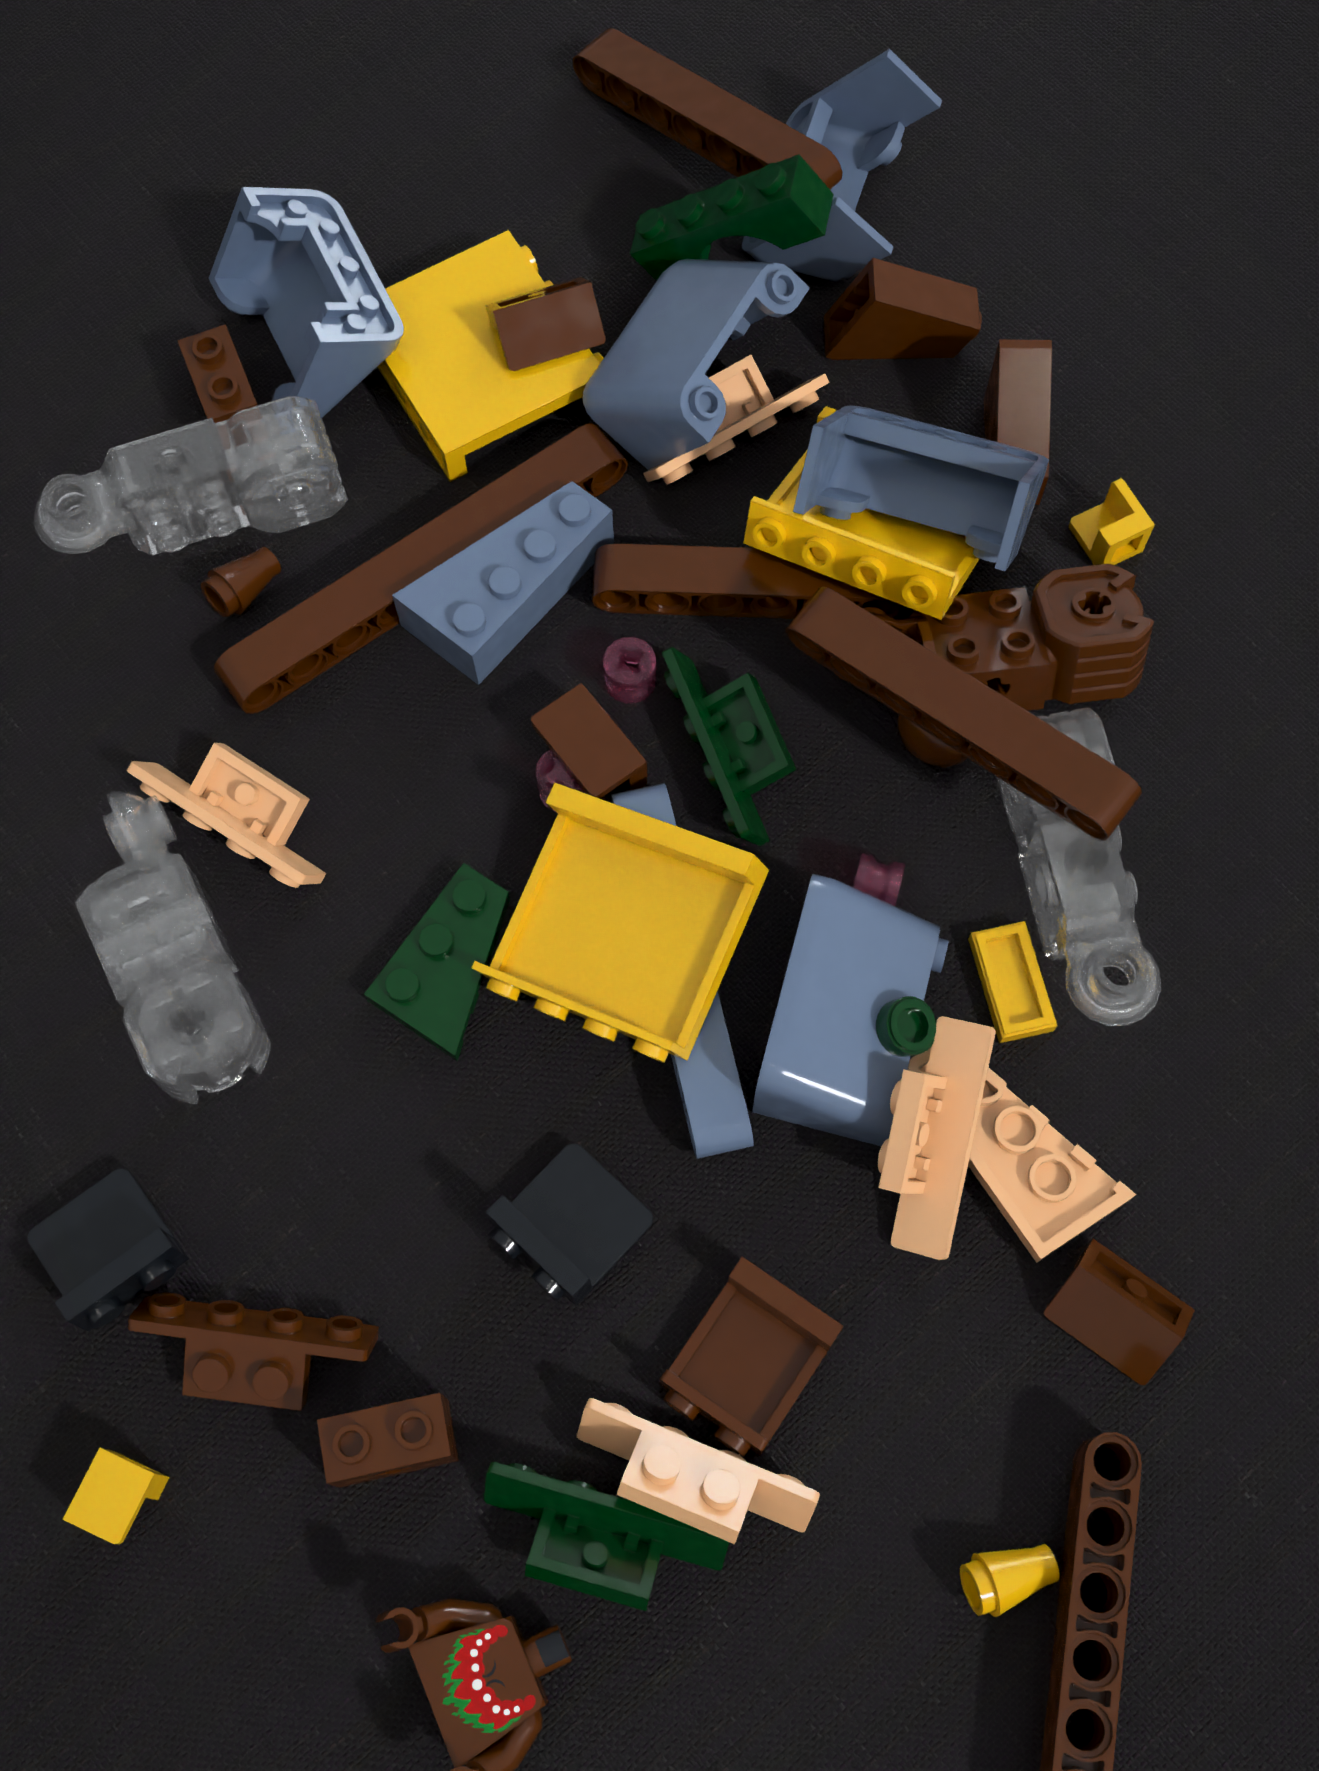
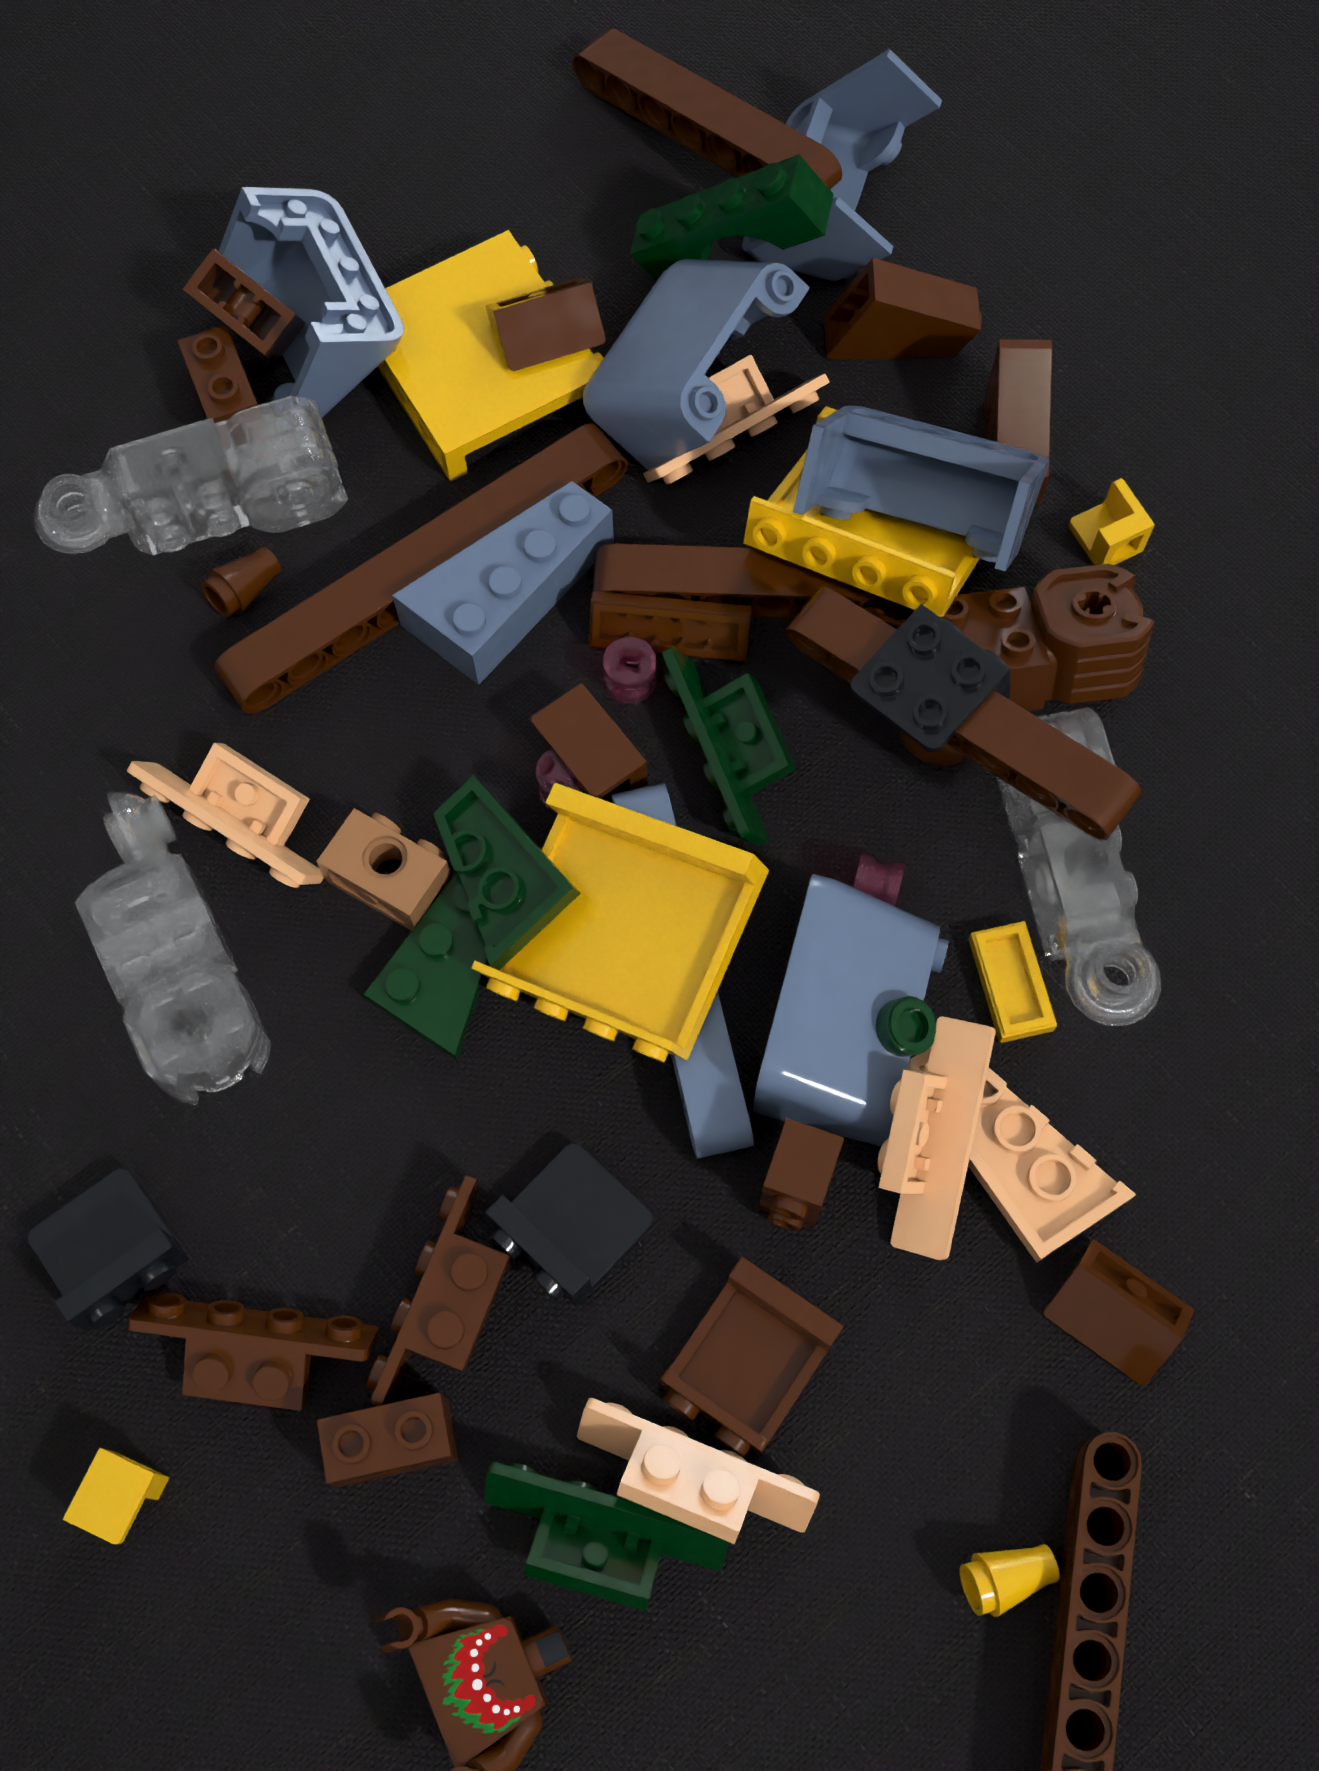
(244, 305): none -> reddish brown brick
(363, 845): none -> medium nougat brick
(449, 1302): none -> reddish brown bracket
(505, 874): none -> dark green wing
(663, 623): none -> reddish brown plate
(799, 1175): none -> reddish brown brick
(930, 679): none -> black bracket

